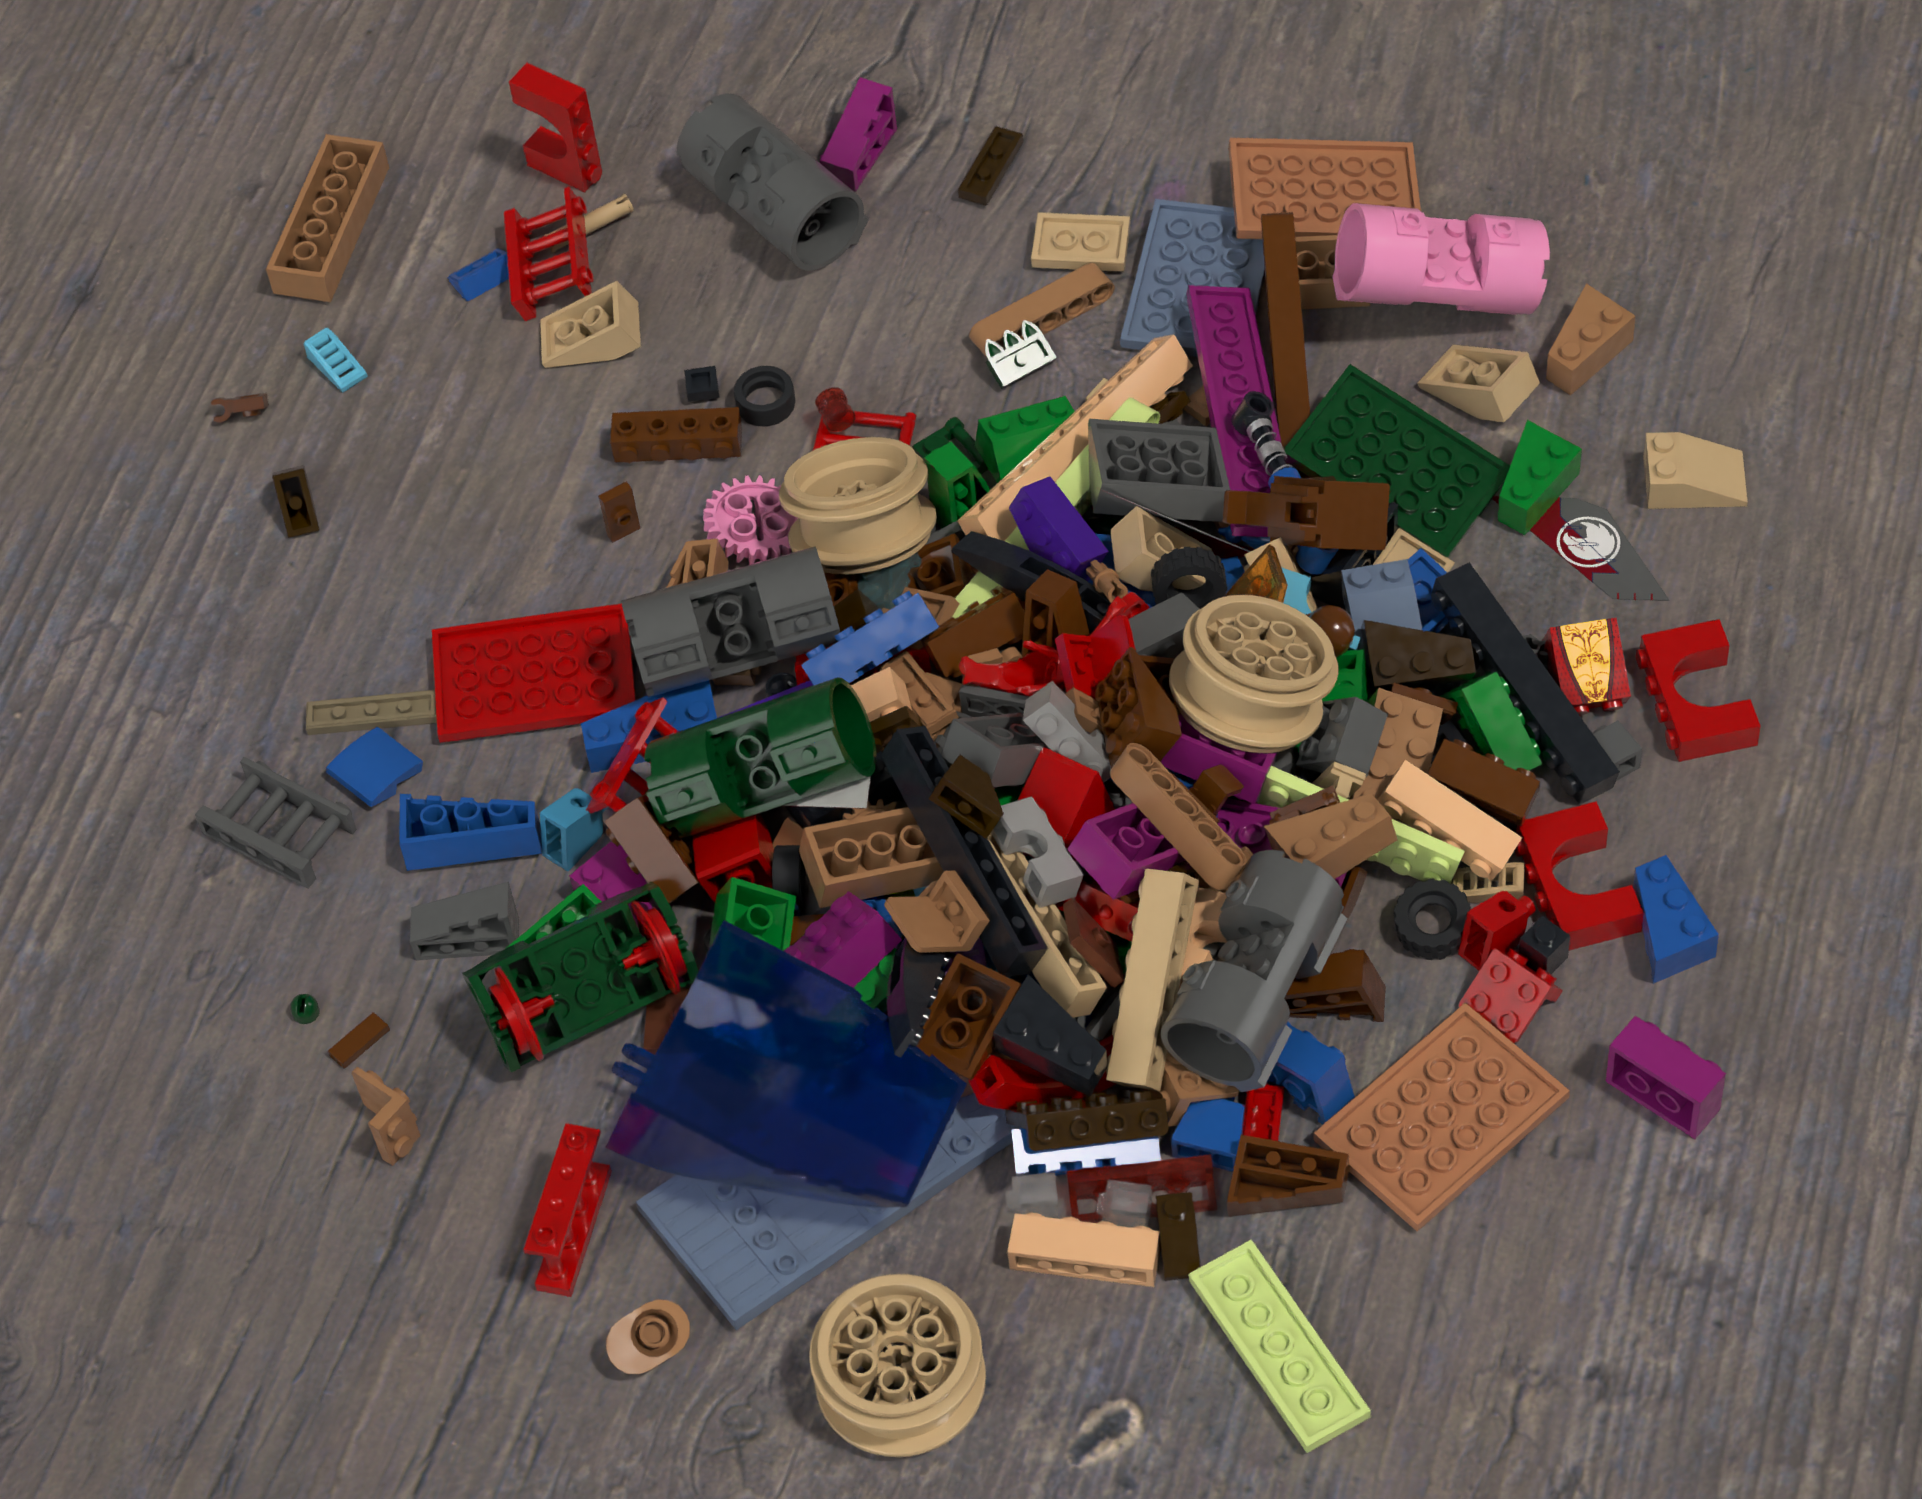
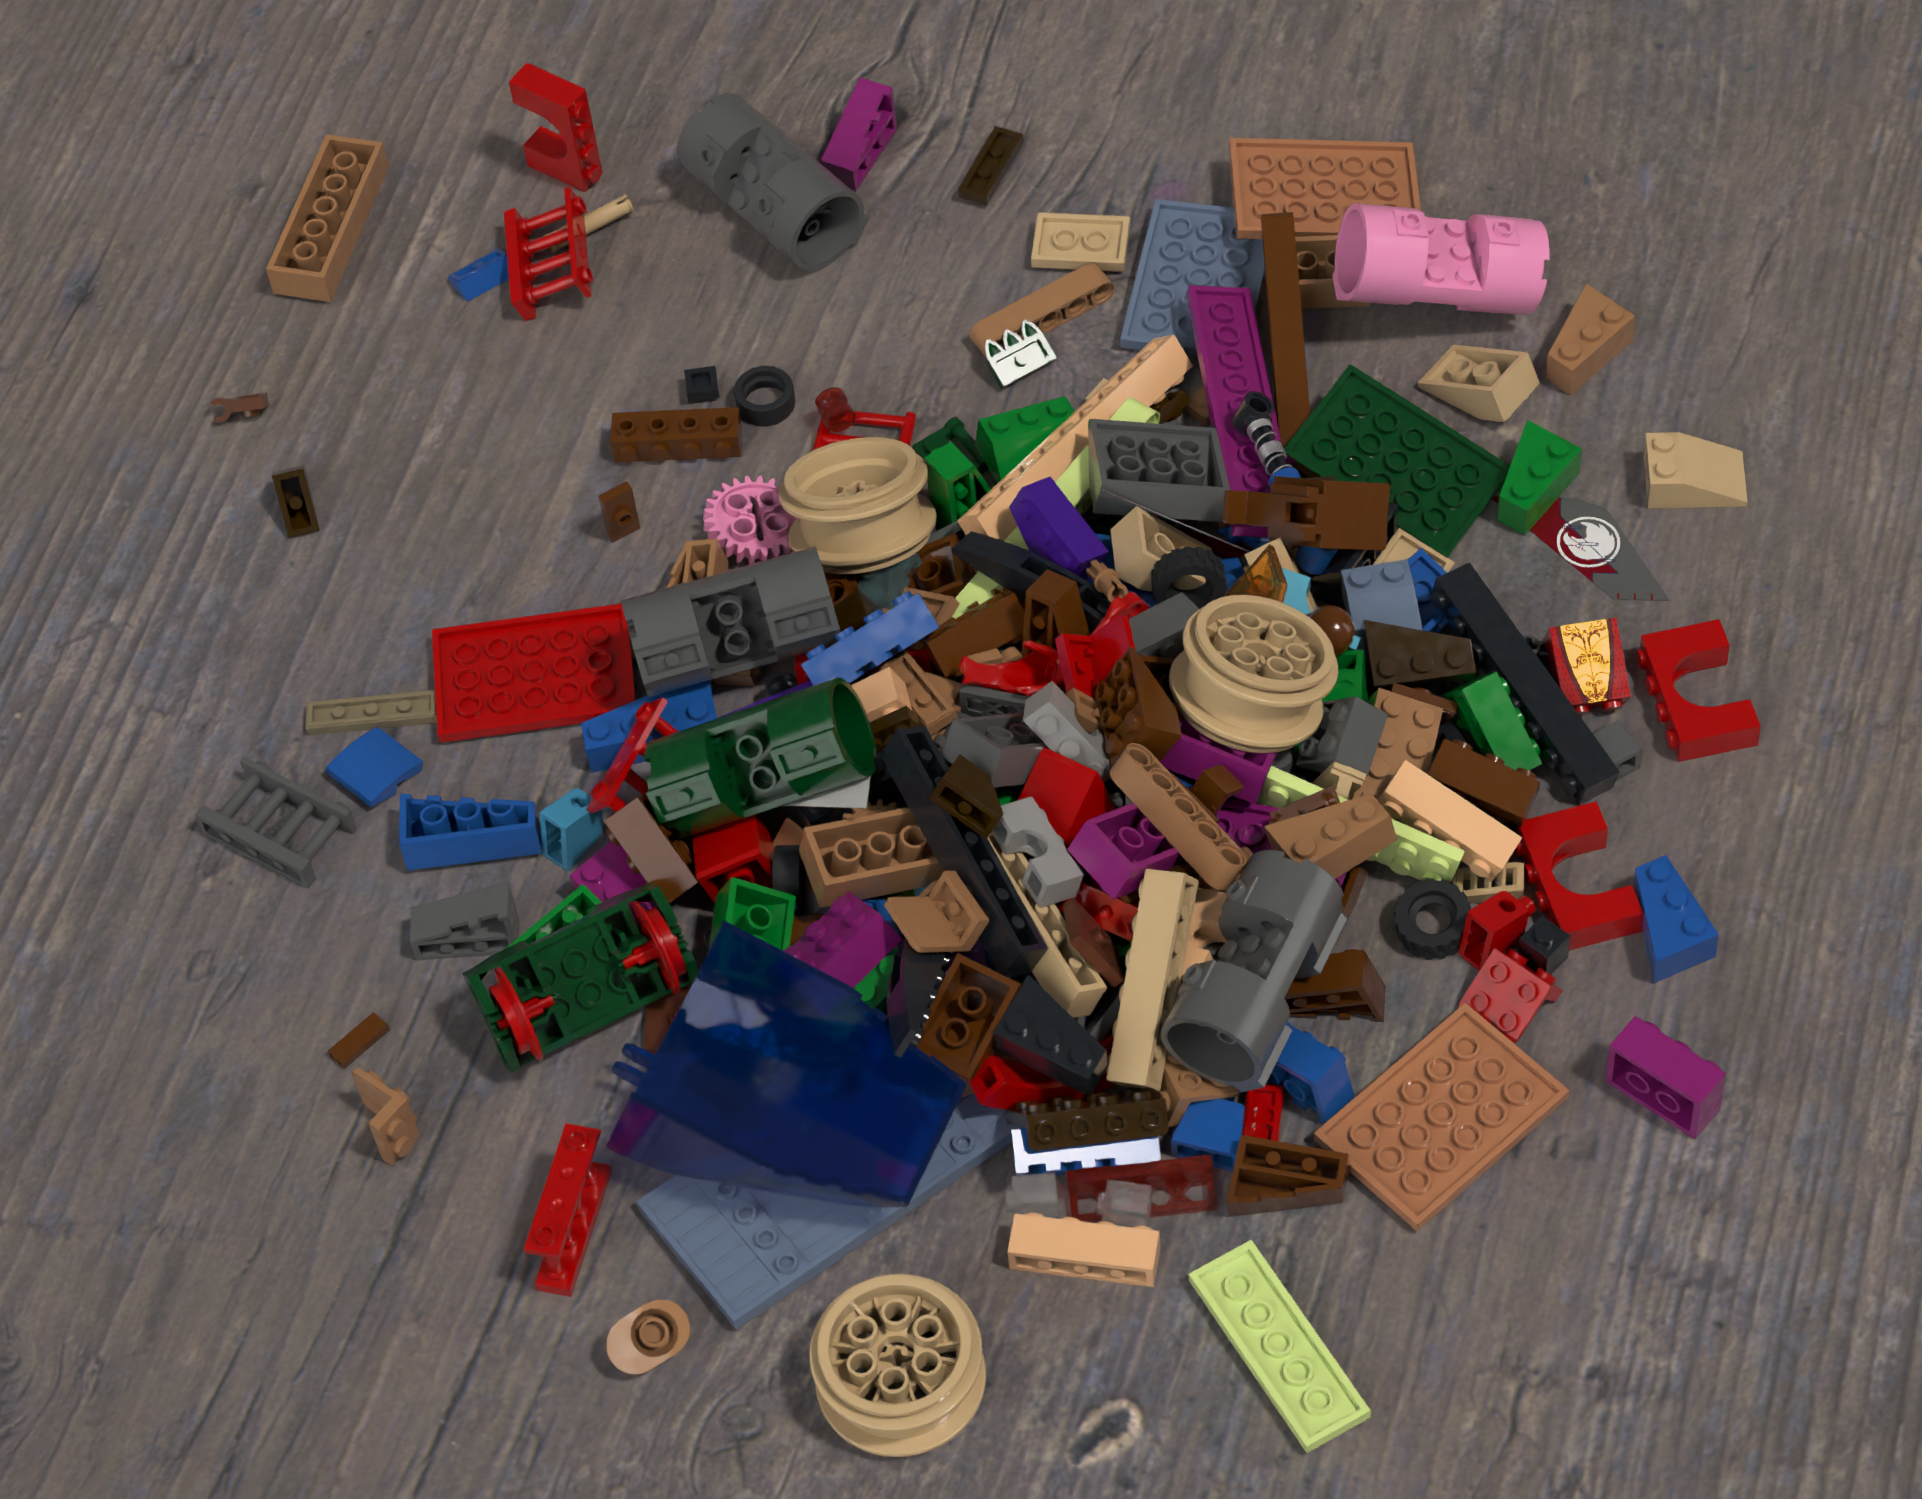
(311, 1008): dark green hinge -> none
(323, 345): medium azure slope -> none
(592, 328): tan slope -> none
(1177, 1235): dark brown slope -> none

